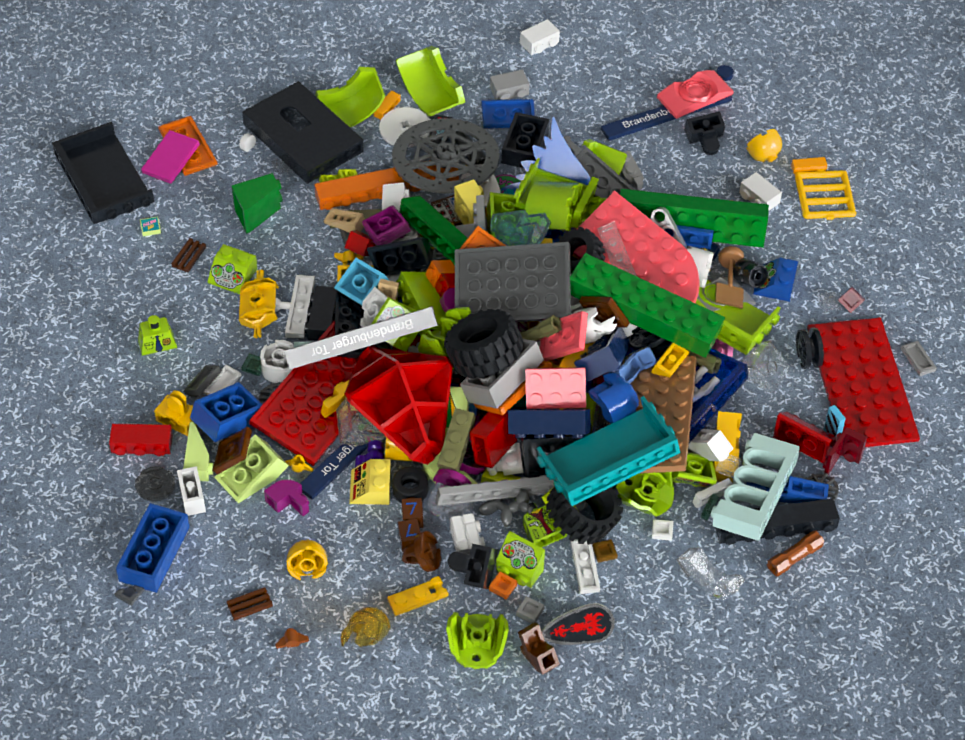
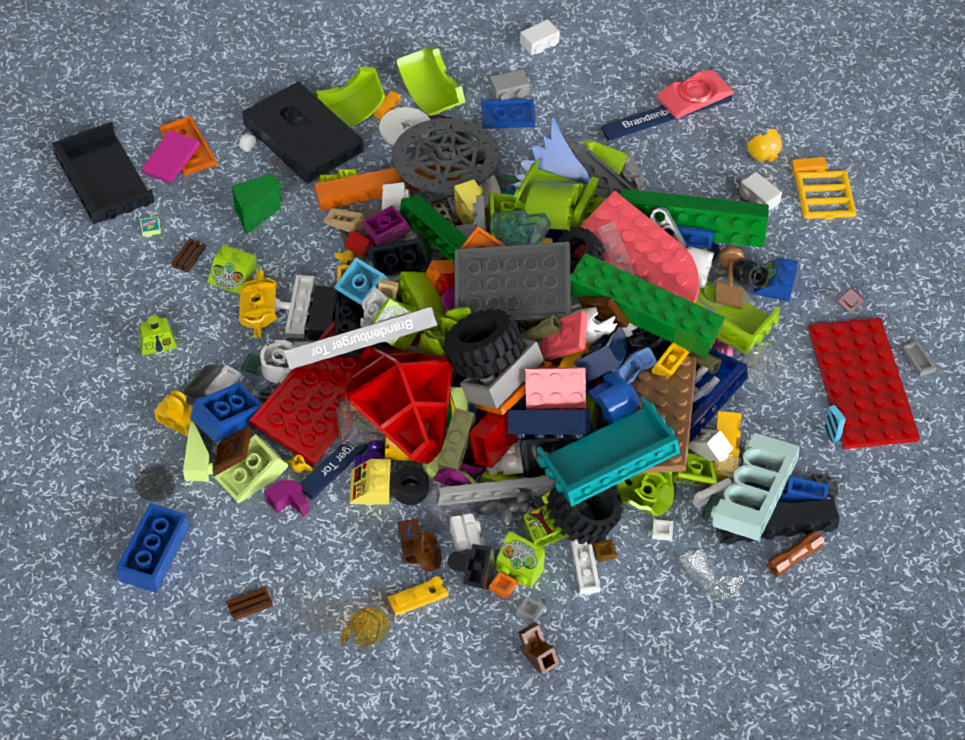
(129, 594): dark grey tile -> none
(141, 439): red brick -> none
(191, 491): white brick -> none
(291, 639): dark orange piece -> none
(306, 556): yellow cylinder -> none
(332, 403): yellow slope -> none
(412, 509): reddish brown brick -> none
(477, 636): lime piece -> none
(522, 135): black brick -> none
(581, 625): shield -> none
(706, 130): black brick -> none
(725, 72): dark blue tile -> none
(796, 431): red slope -> none
(810, 348): black wheel -> none
(847, 444): dark red bracket -> none

